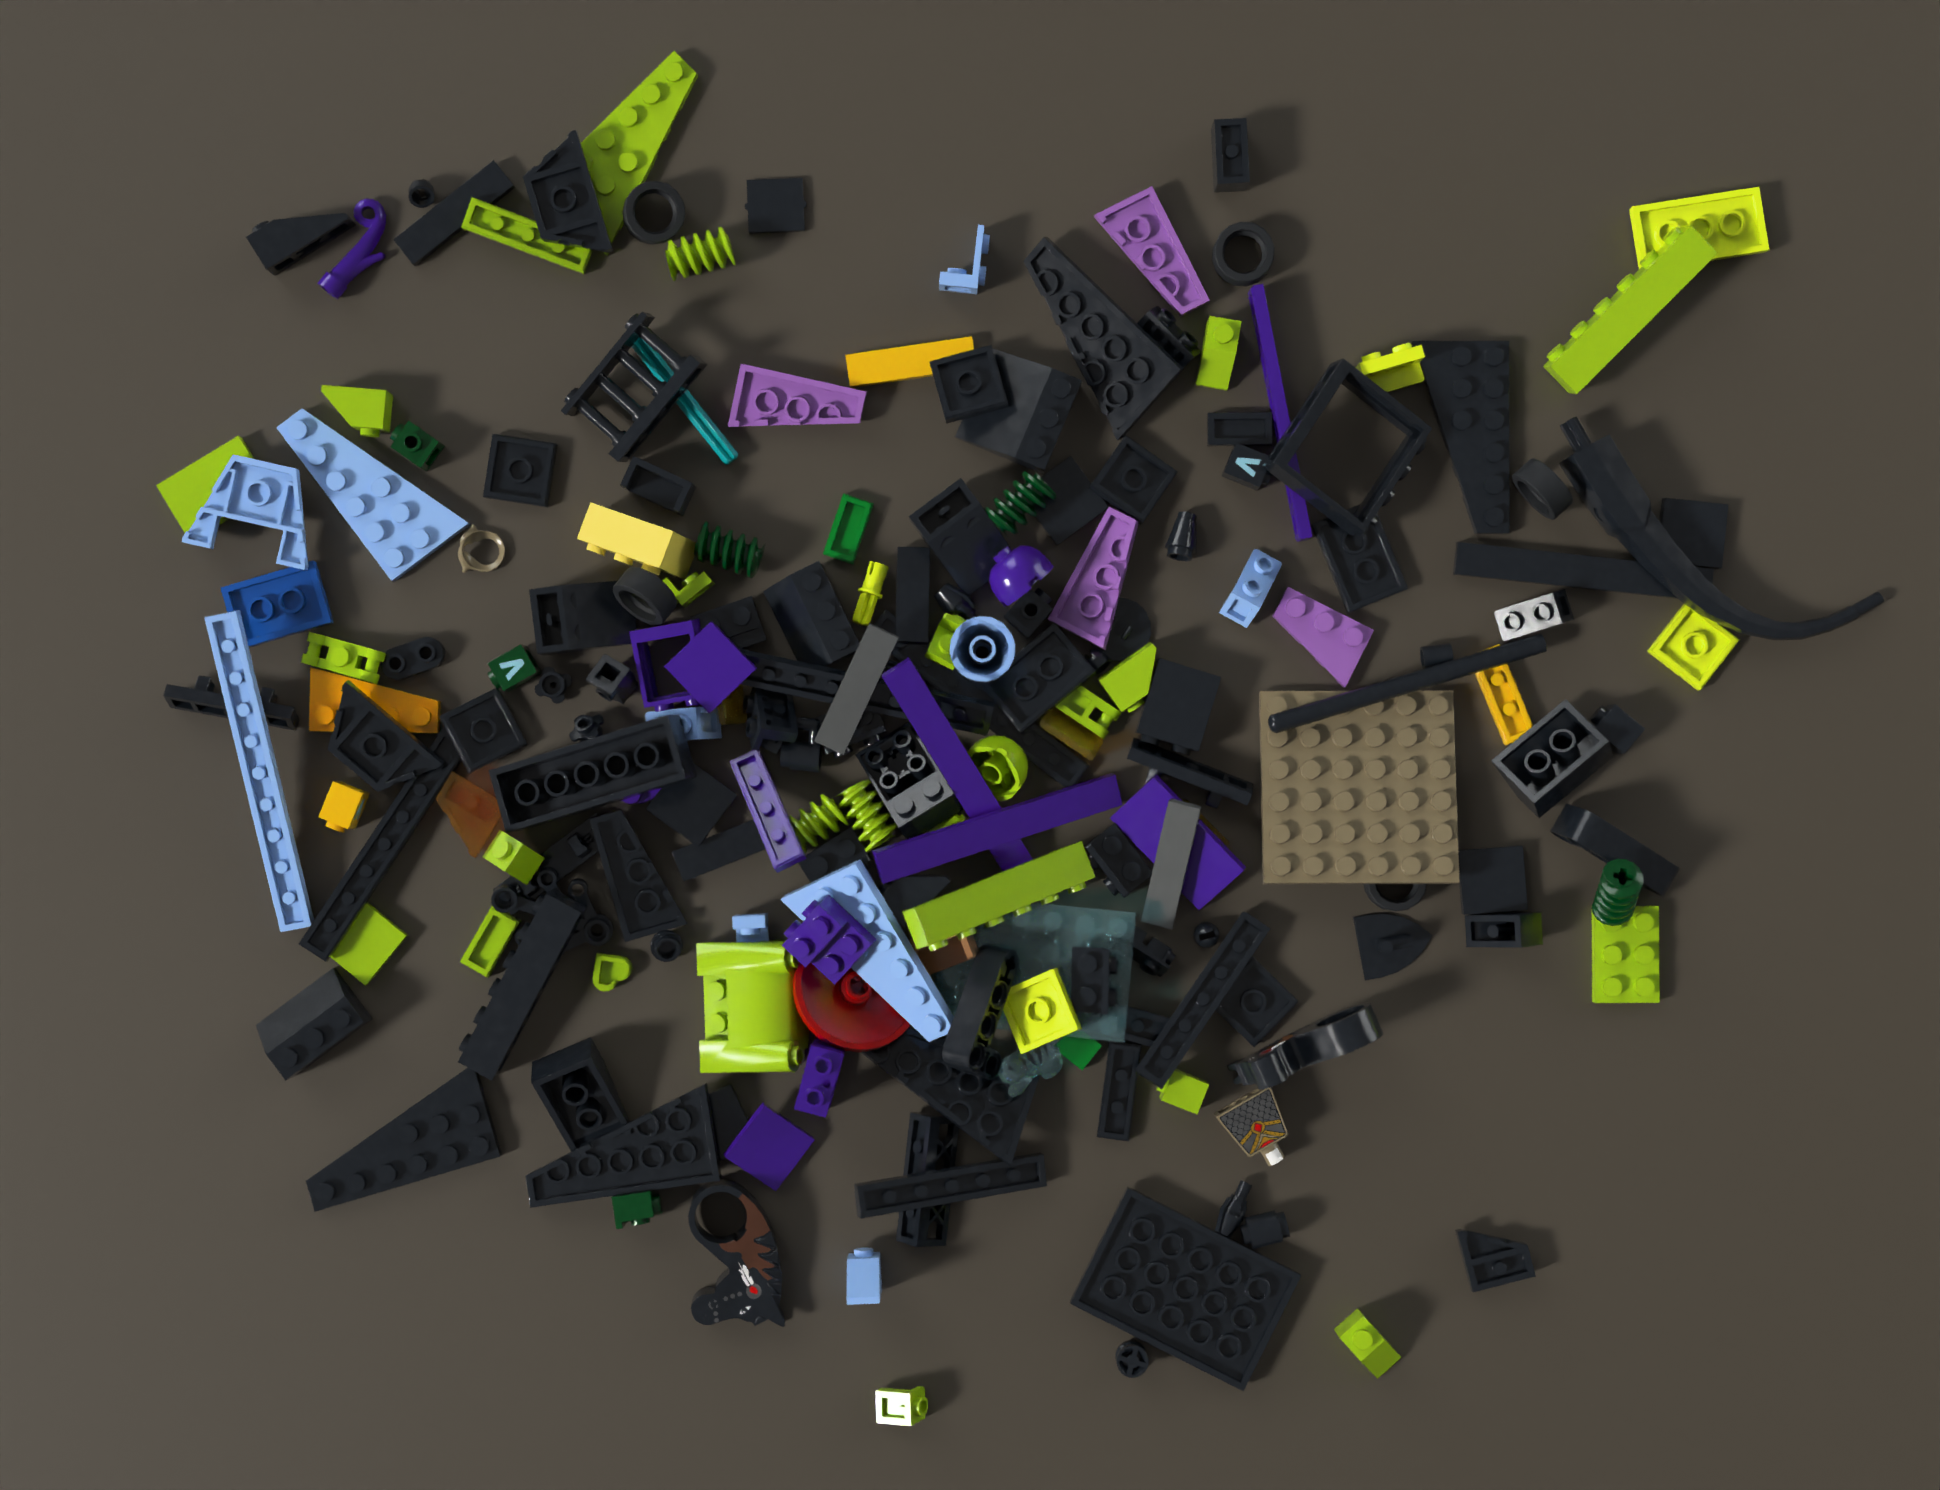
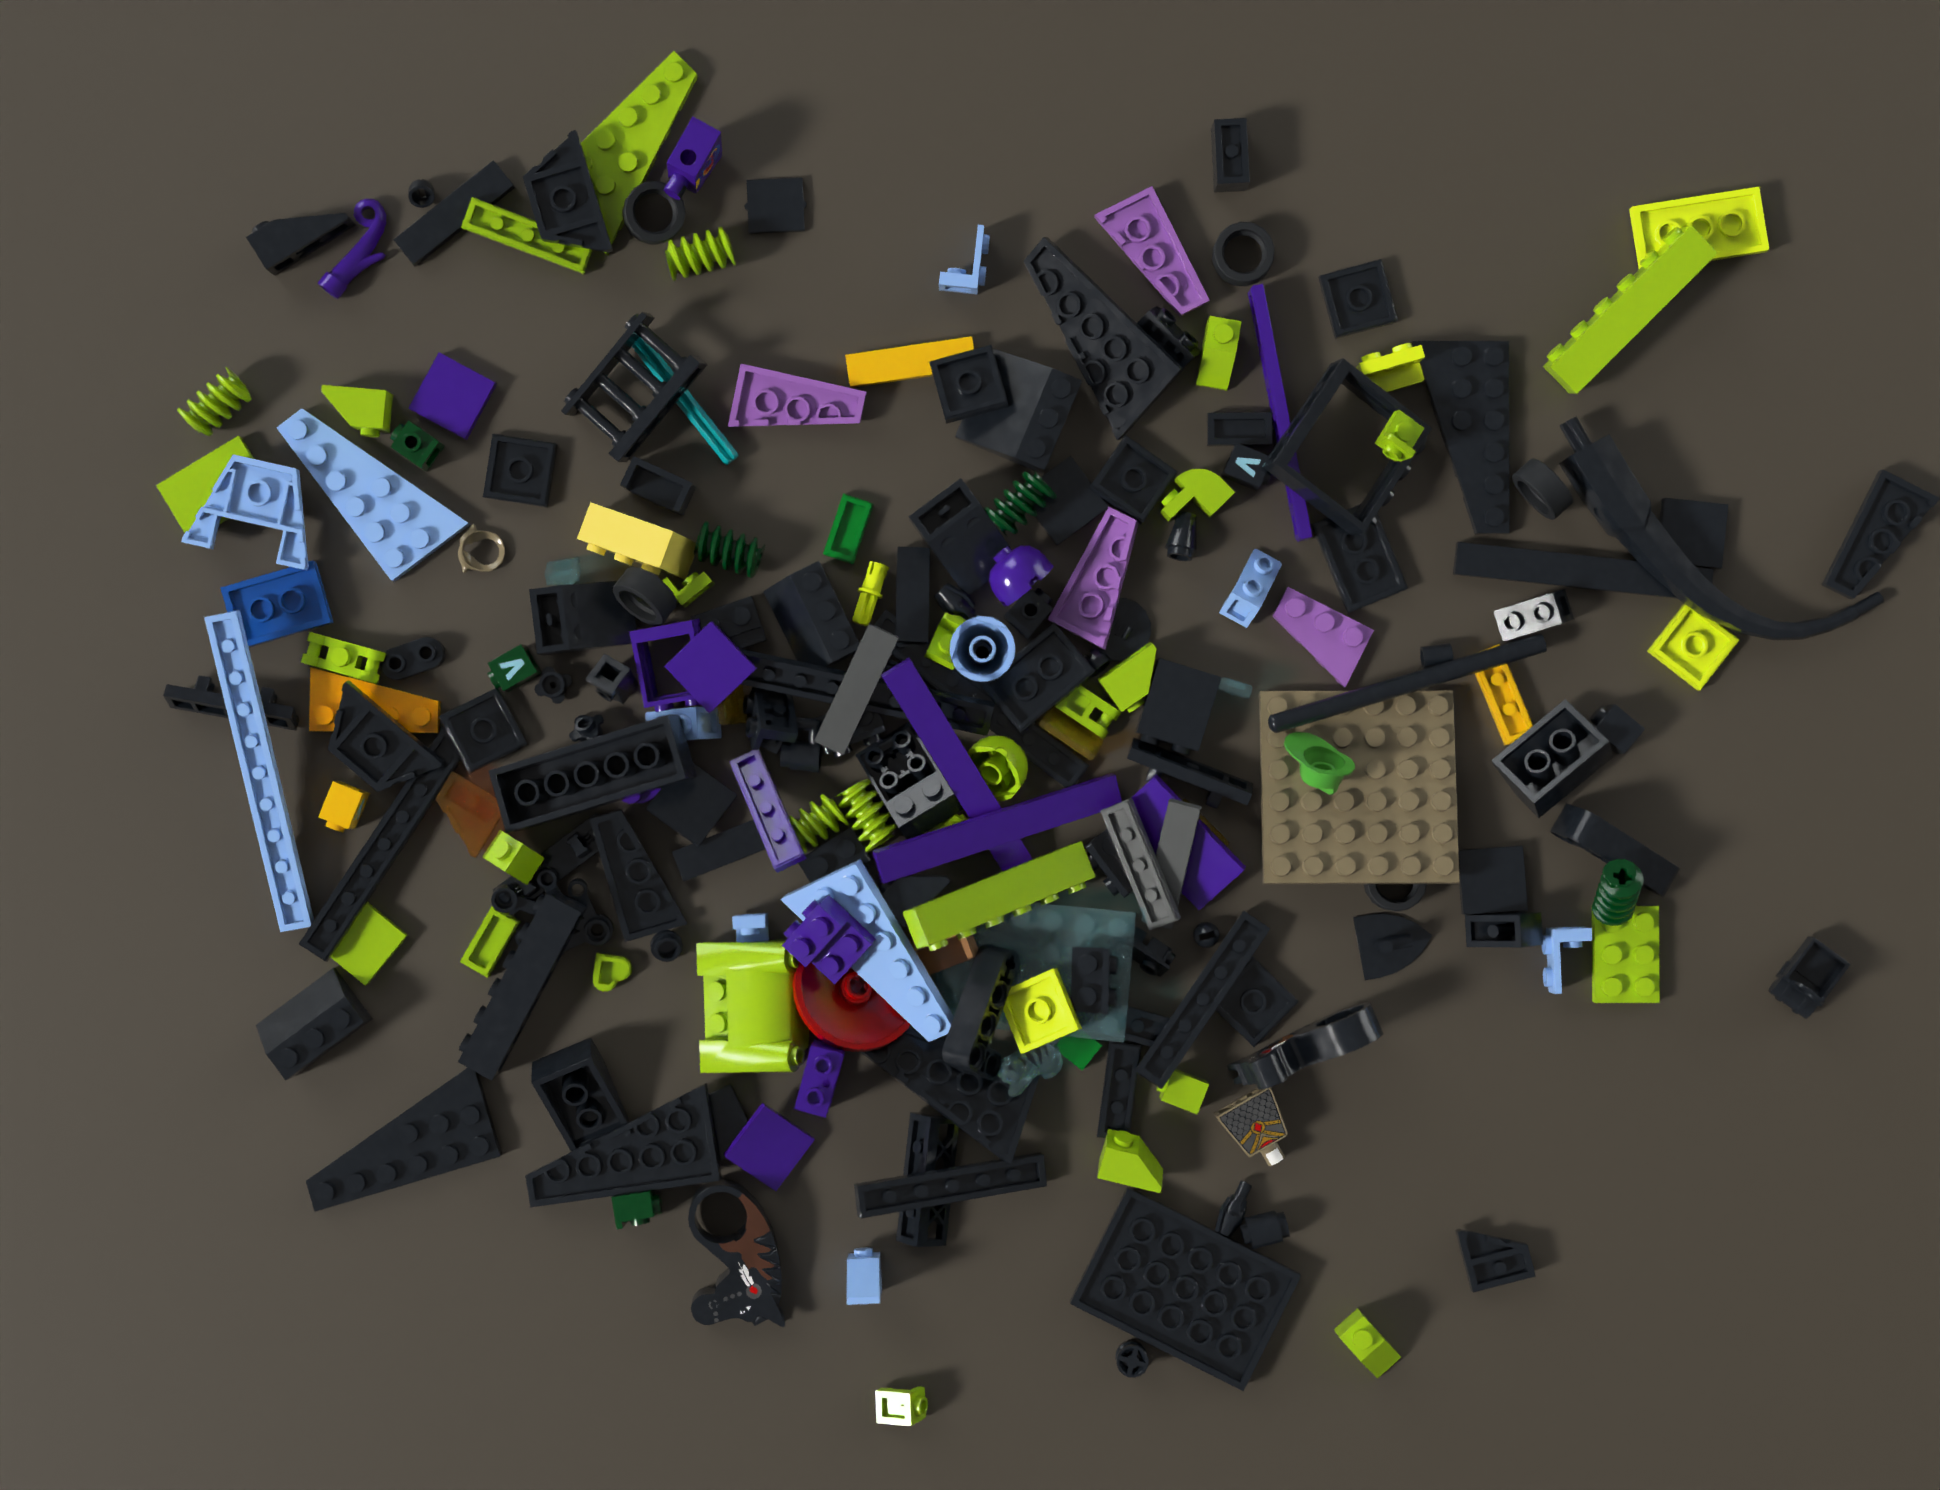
(216, 403): none -> lime piece
(452, 396): none -> dark purple tile
(563, 571): none -> clear light blue plate
(693, 158): none -> dark purple torso
(1129, 1162): none -> lime slope
(1140, 864): none -> dark grey tile
(1201, 487): none -> lime brick
(1235, 688): none -> clear light blue tile
(1319, 761): none -> bright green piece
(1358, 299): none -> black tile
(1399, 437): none -> lime bracket
(1571, 938): none -> light blue bracket
(1808, 977): none -> black piece
(1881, 524): none -> black wing

